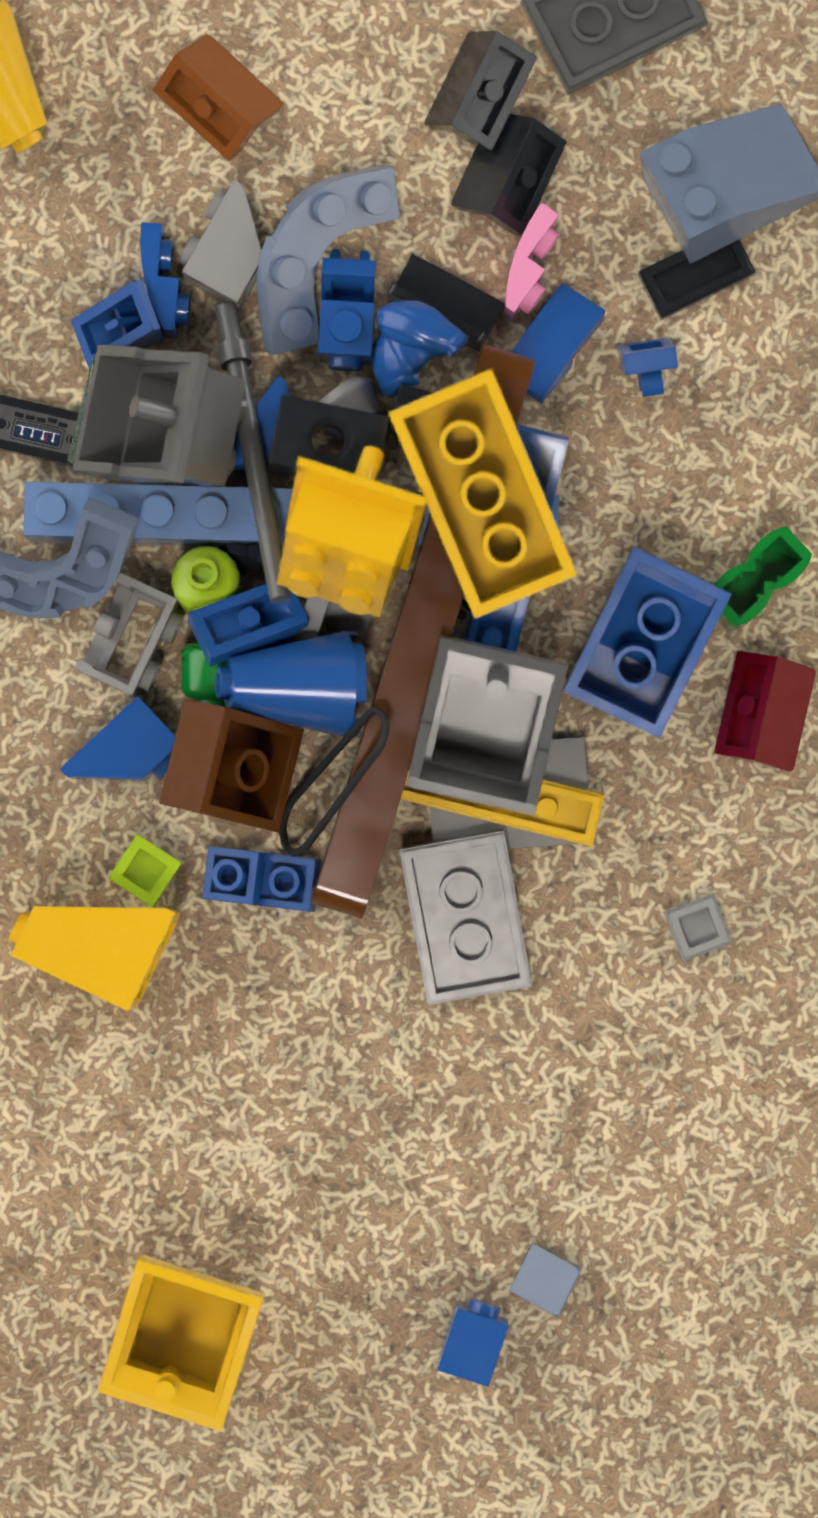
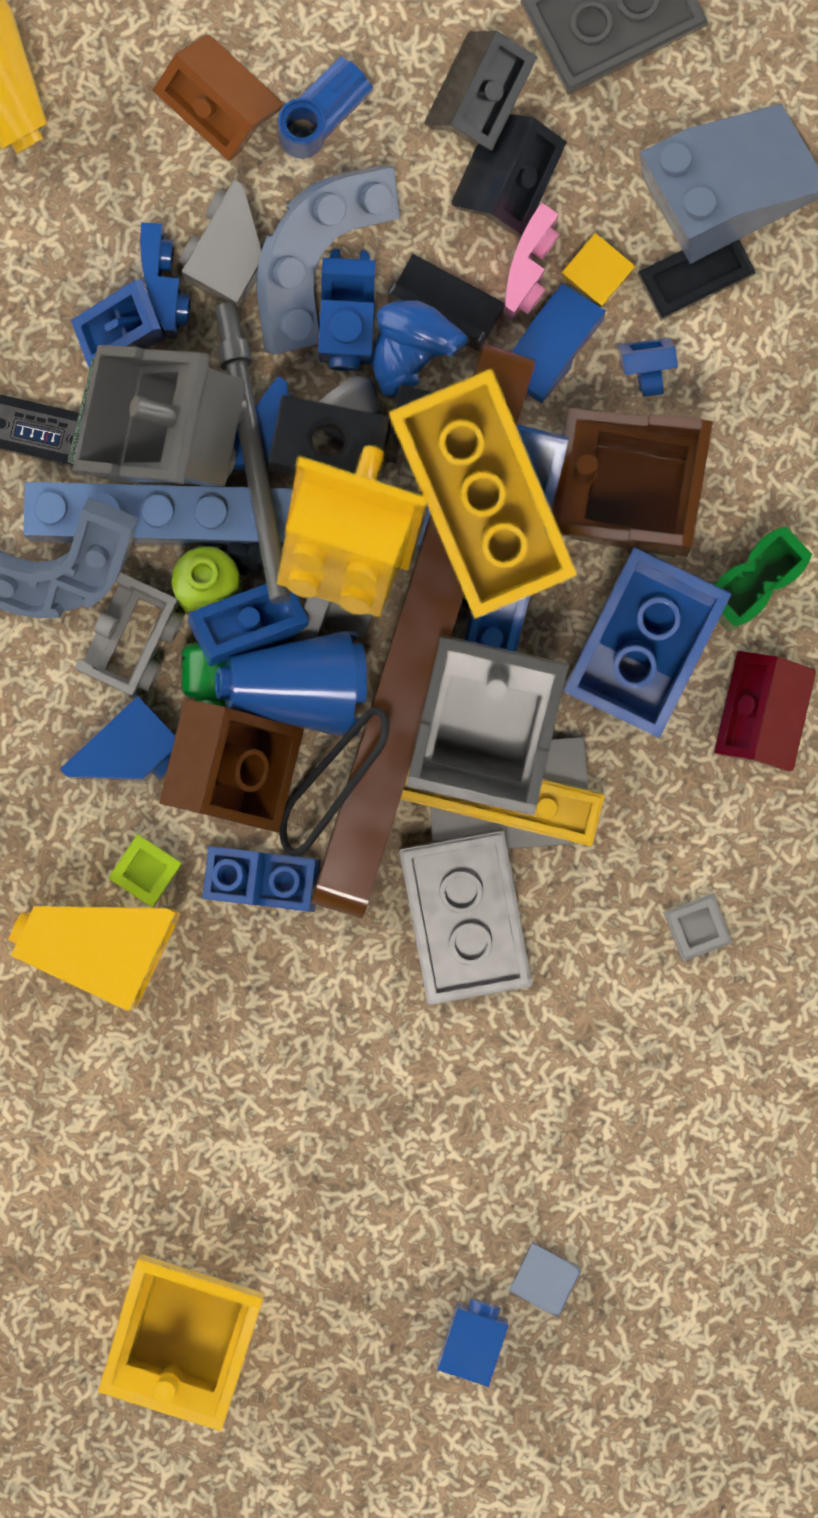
(324, 105): none -> blue piece
(598, 270): none -> yellow tile
(632, 480): none -> reddish brown piece

